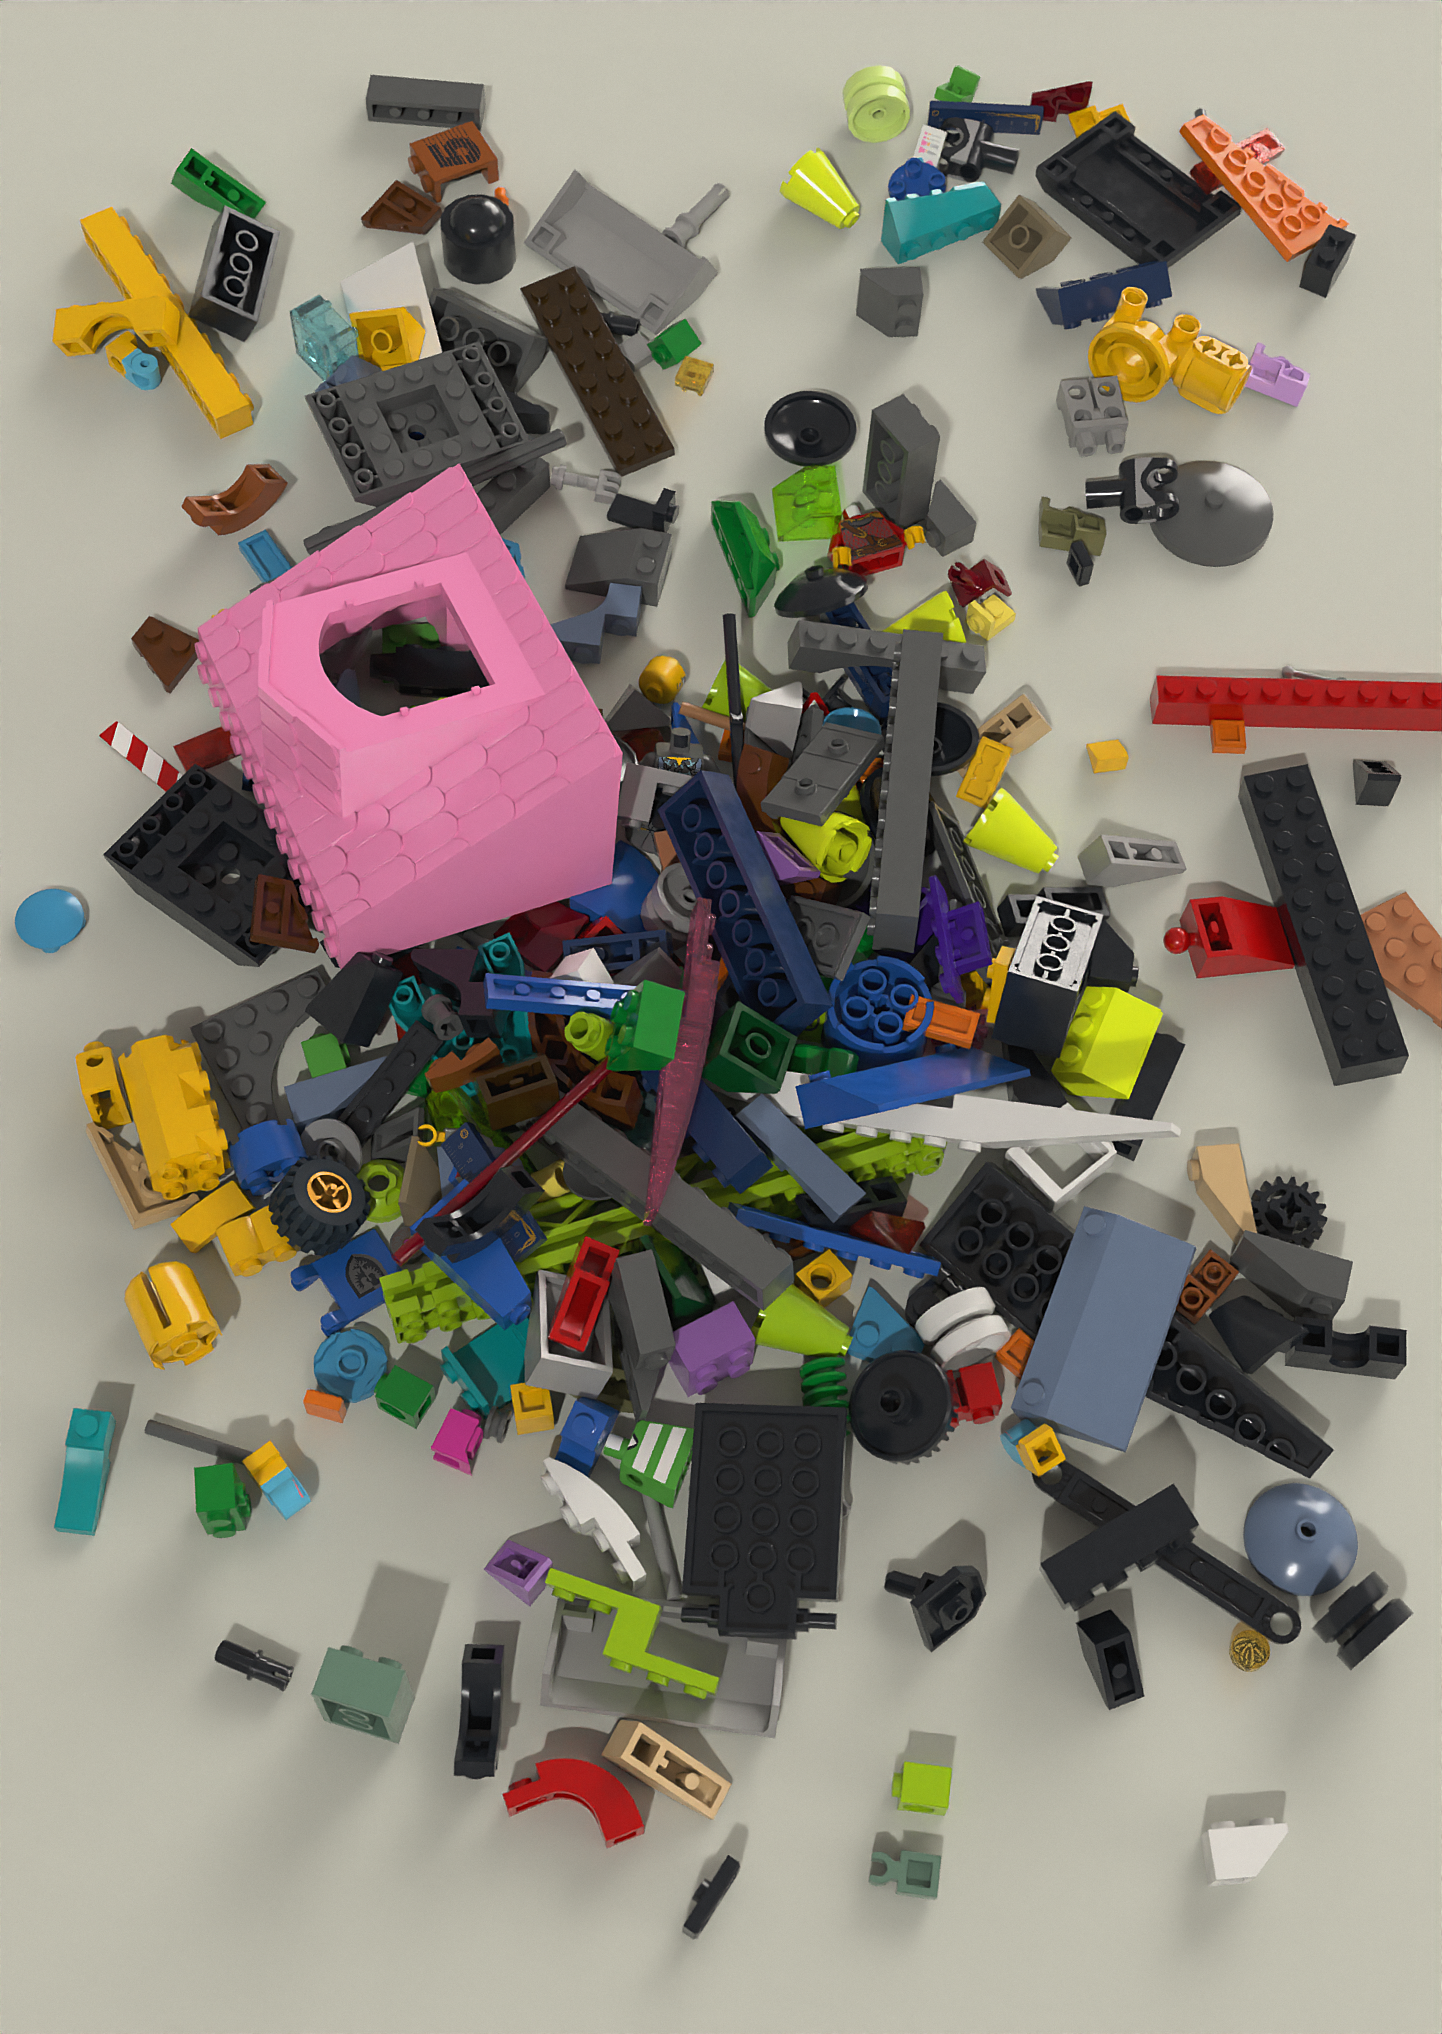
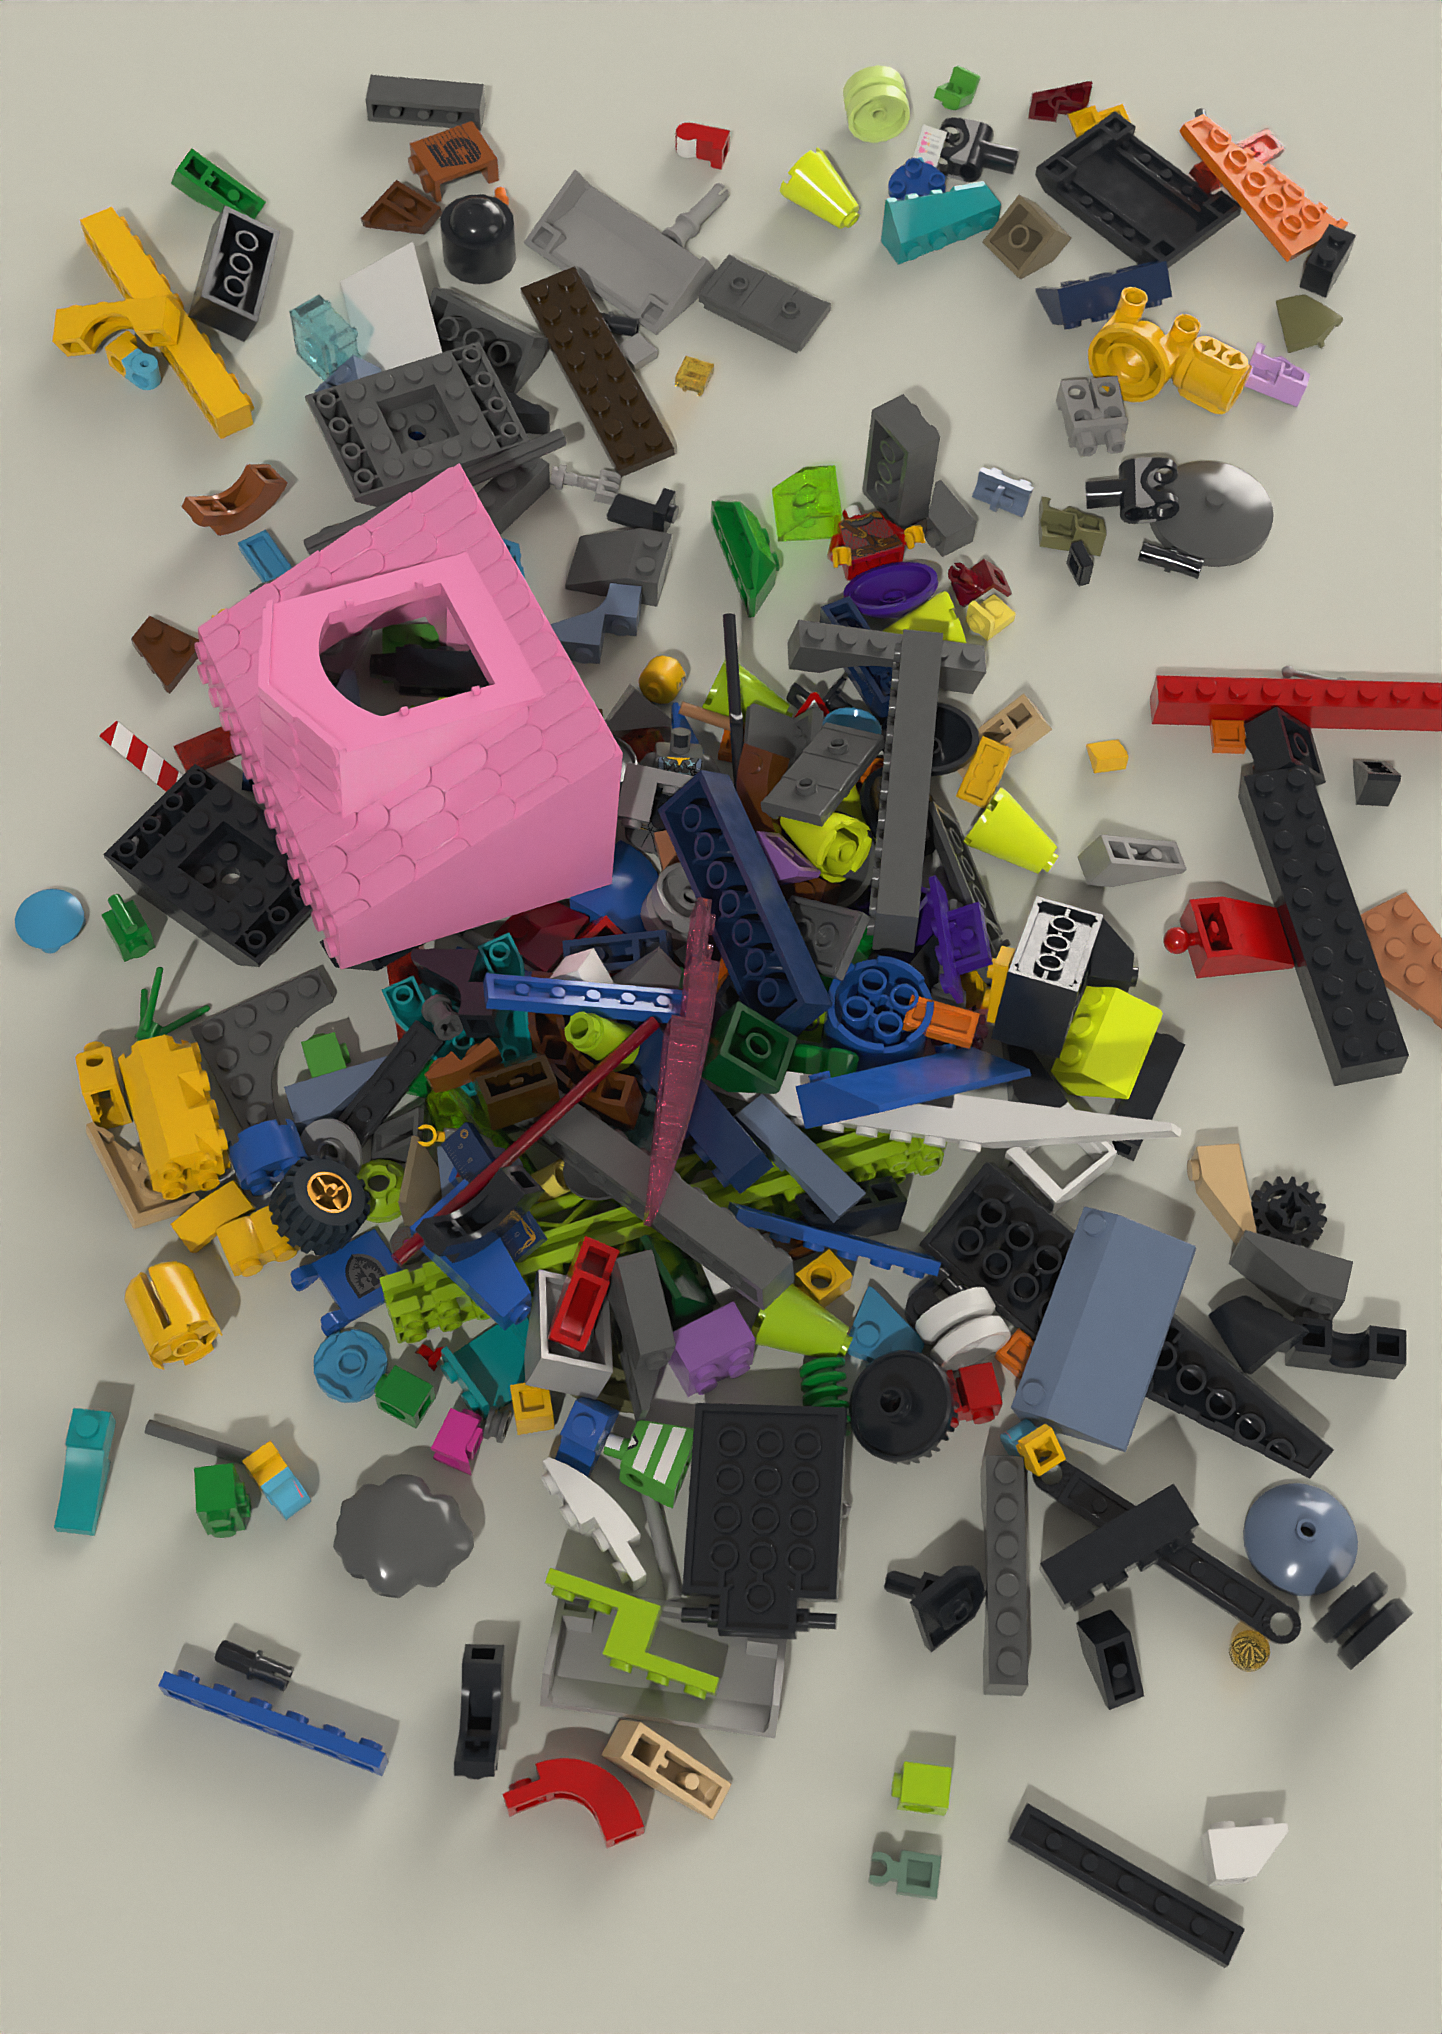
(127, 928): none -> green brick
(147, 1026): none -> green plant
(279, 916): reddish brown wing -> none
(290, 1727): none -> blue plate
(325, 1405): orange tile -> none
(357, 998): black slope -> none
(363, 1693): sand green brick -> none
(388, 337): yellow slope -> none
(401, 1535): none -> dark grey piece
(430, 1356): none -> red piece
(520, 1571): medium lavender slope -> none
(644, 1028): green slope -> none
(673, 344): green brick -> none
(703, 143): none -> red leg
(709, 1897): black plate -> none
(763, 304): none -> dark grey container
(777, 717): light grey slope -> none
(810, 428): black dish -> none
(820, 592): black dish -> none
(888, 1231): clear red slope -> none
(891, 300): dark grey slope -> none
(892, 589): none -> dark purple dish
(1000, 117): dark blue tile -> none
(1002, 491): none -> sand blue hips
(1005, 1567): none -> dark grey arch
(1017, 907): black slope -> none
(1126, 1885): none -> black plate
(1170, 560): none -> black pin
(1205, 1286): dark orange slope -> none
(1281, 743): none -> black slope
(1306, 322): none -> olive slope

